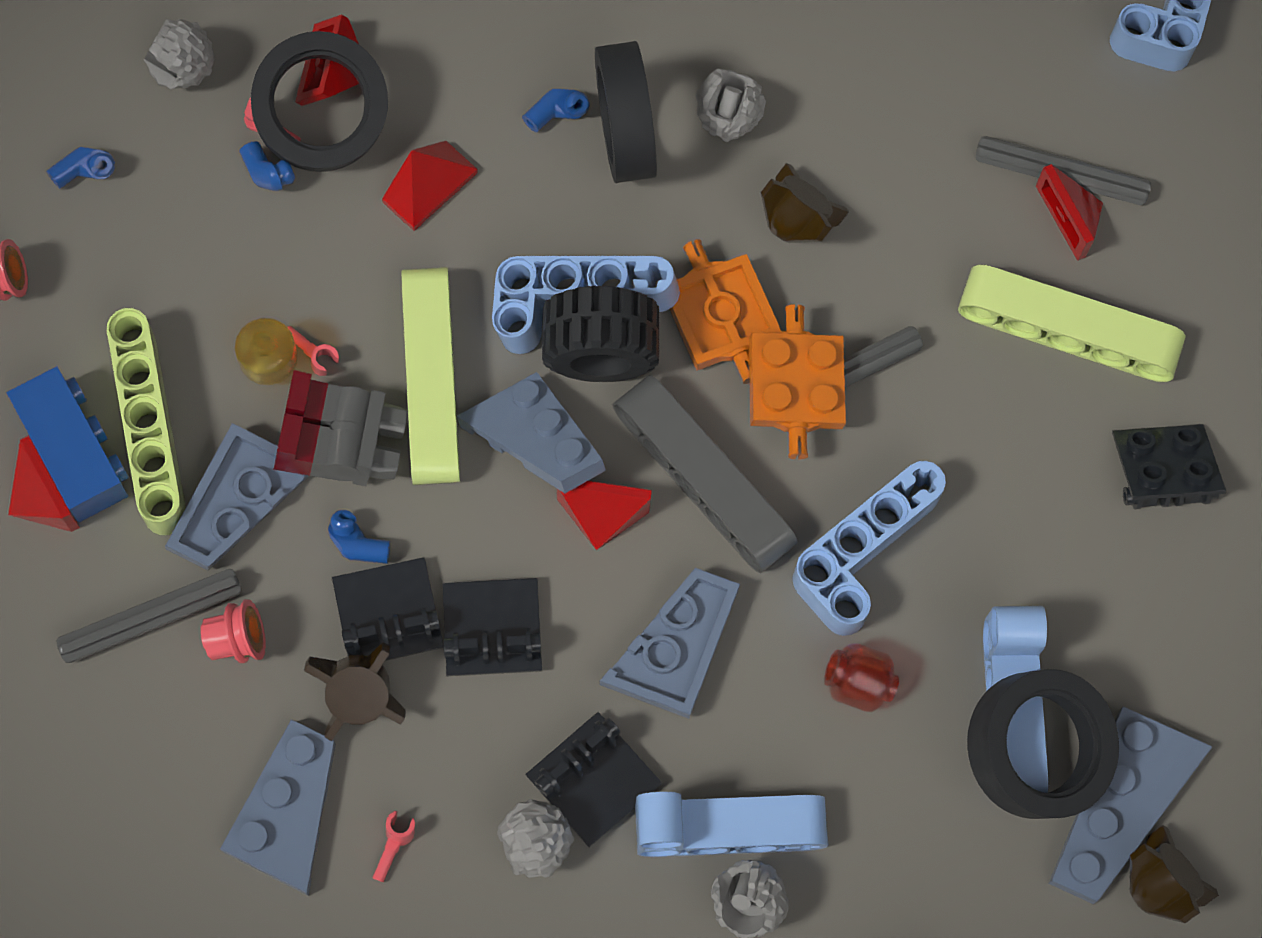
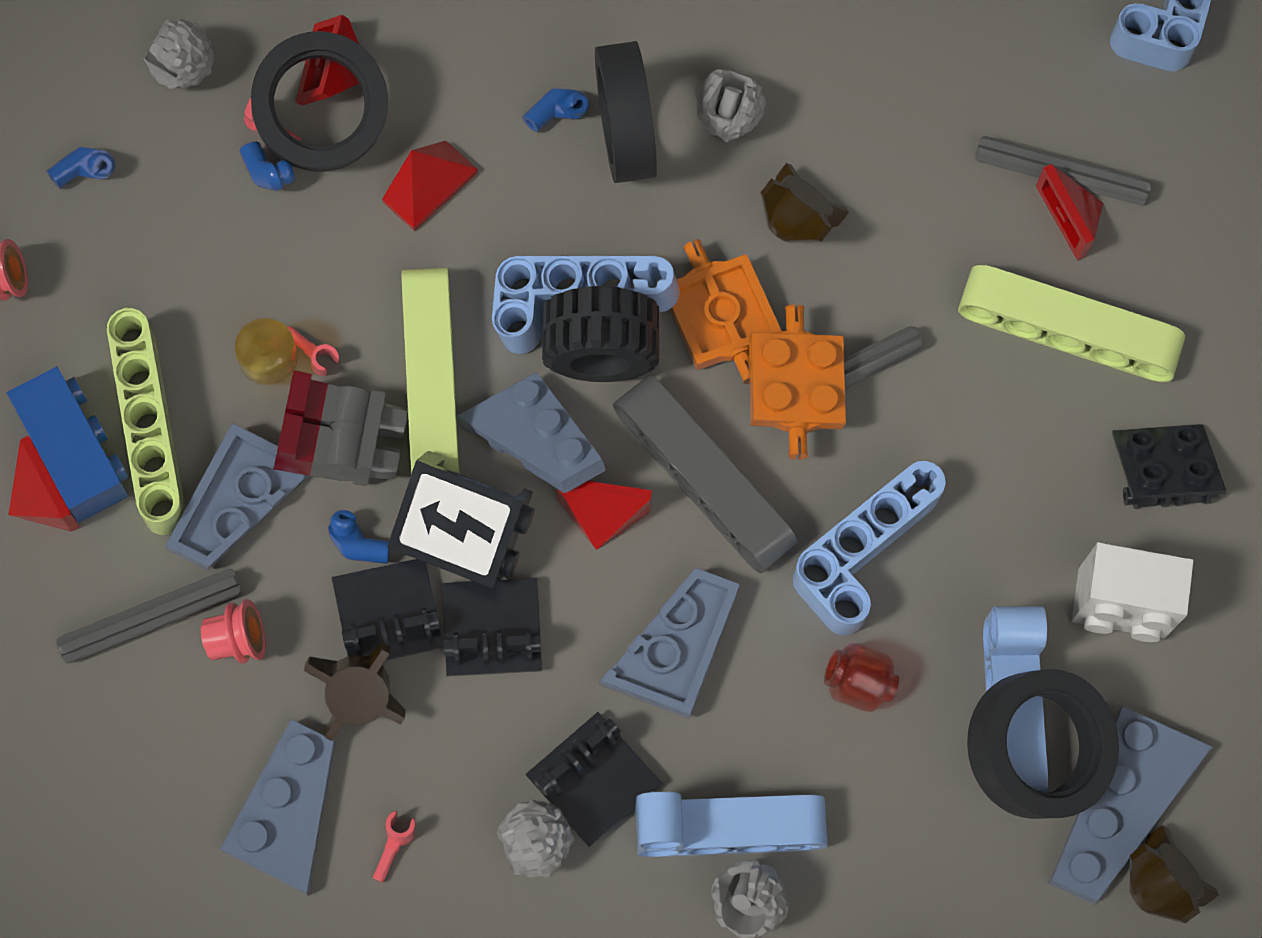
(460, 523): none -> panel
(1132, 592): none -> white brick

